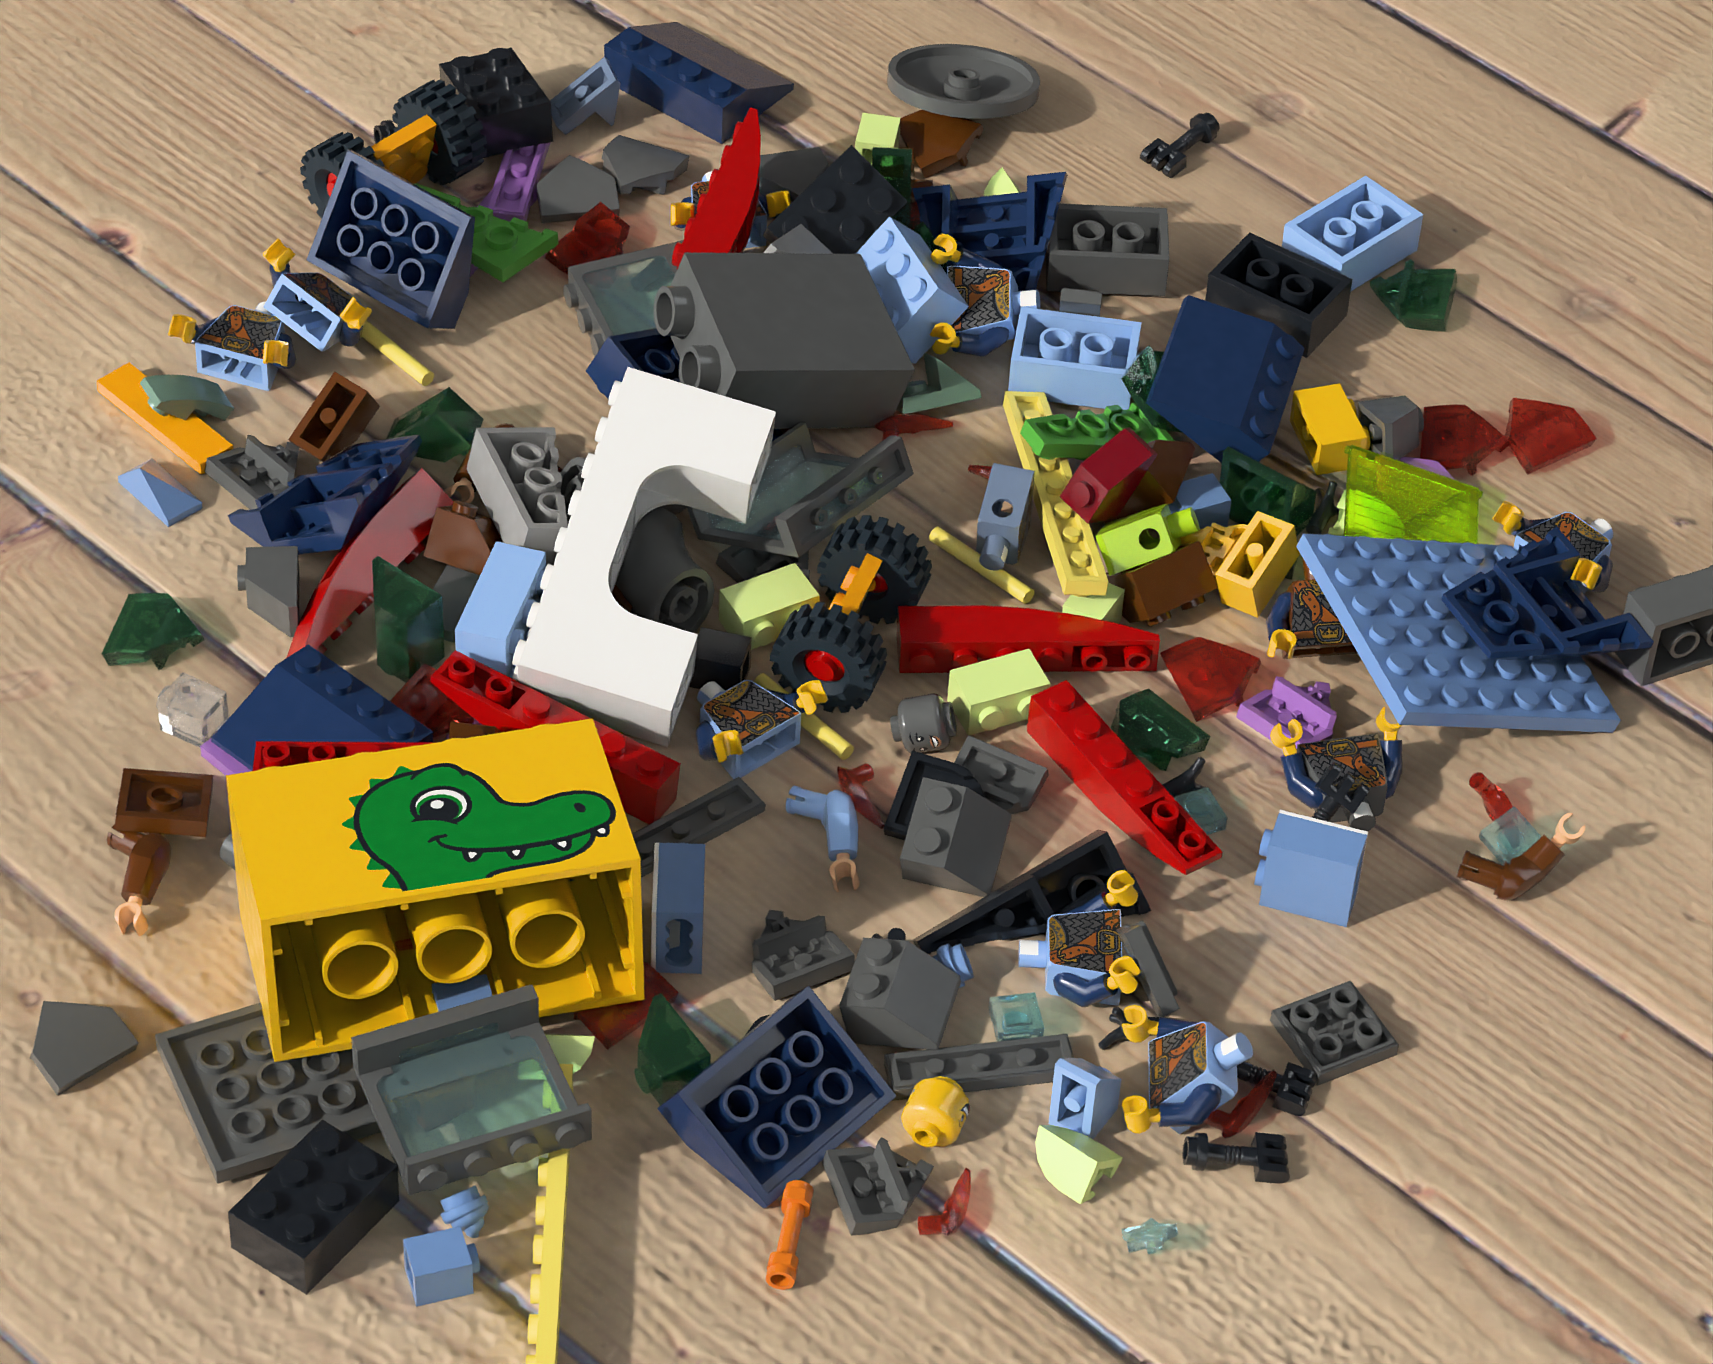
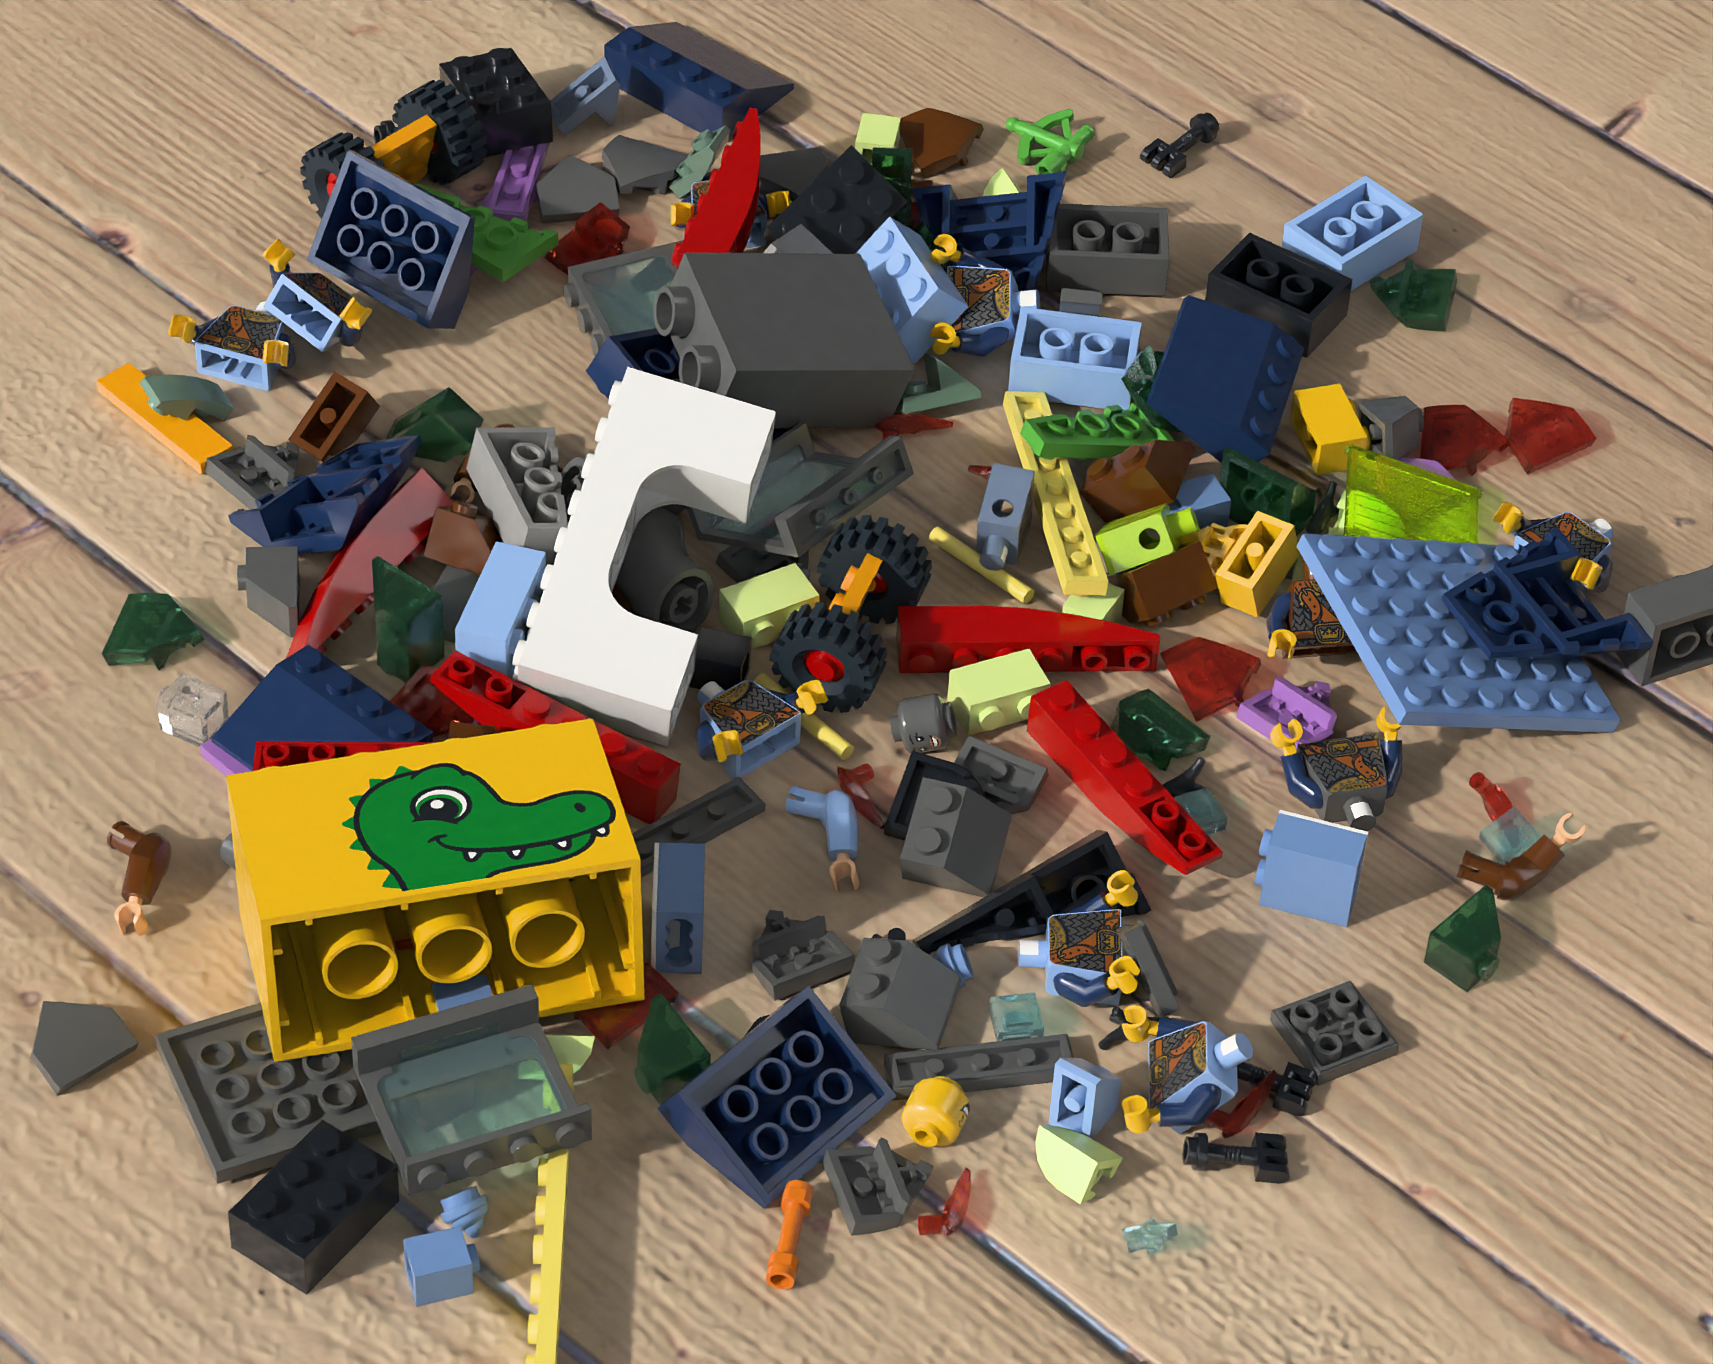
(160, 492): medium blue slope -> none
(164, 802): reddish brown tile -> none
(397, 354): light yellow bar -> none
(706, 150): none -> sand green slope
(963, 81): dark grey dish -> none
(1060, 149): none -> bright green piece
(1109, 477): dark red slope -> none
(1337, 795): black hinge -> none
(1467, 942): none -> clear green slope

